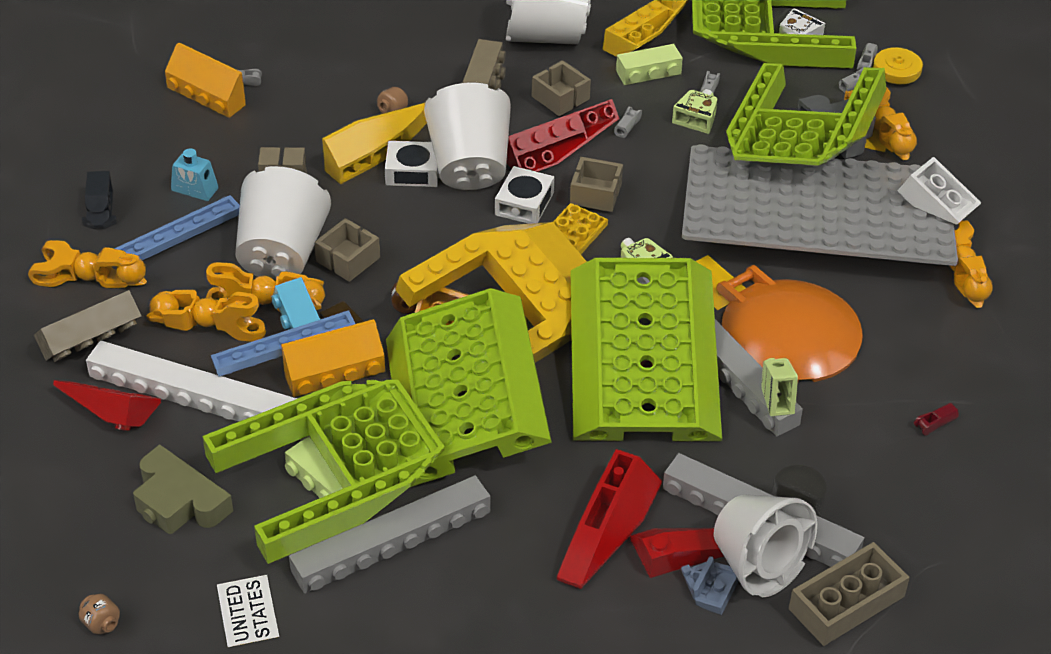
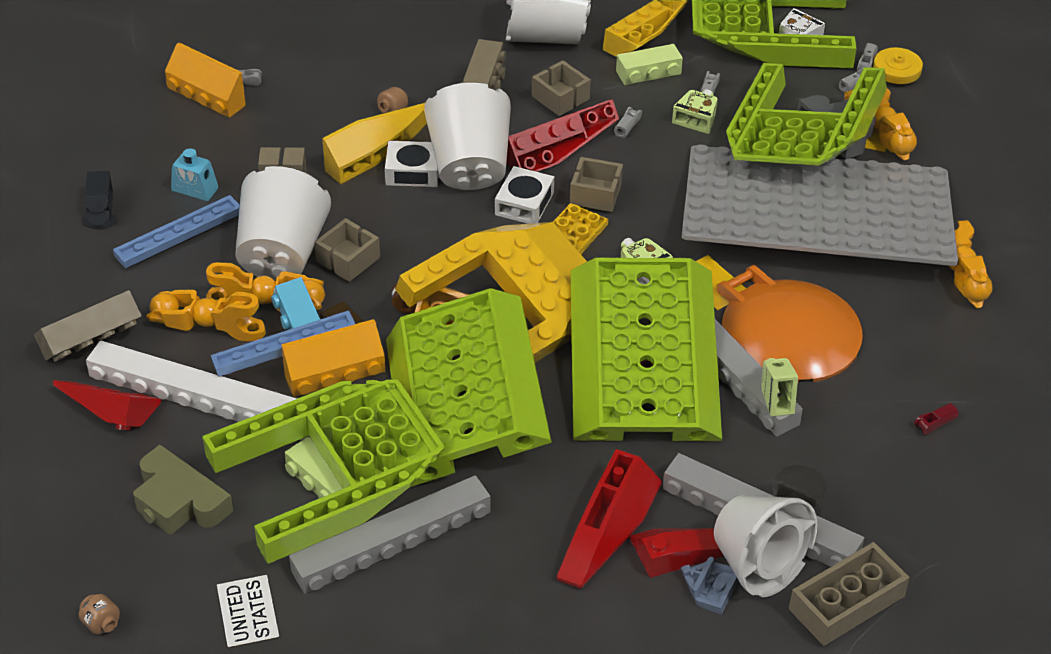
(68, 264): light orange piece -> none
(938, 192): white slope -> none

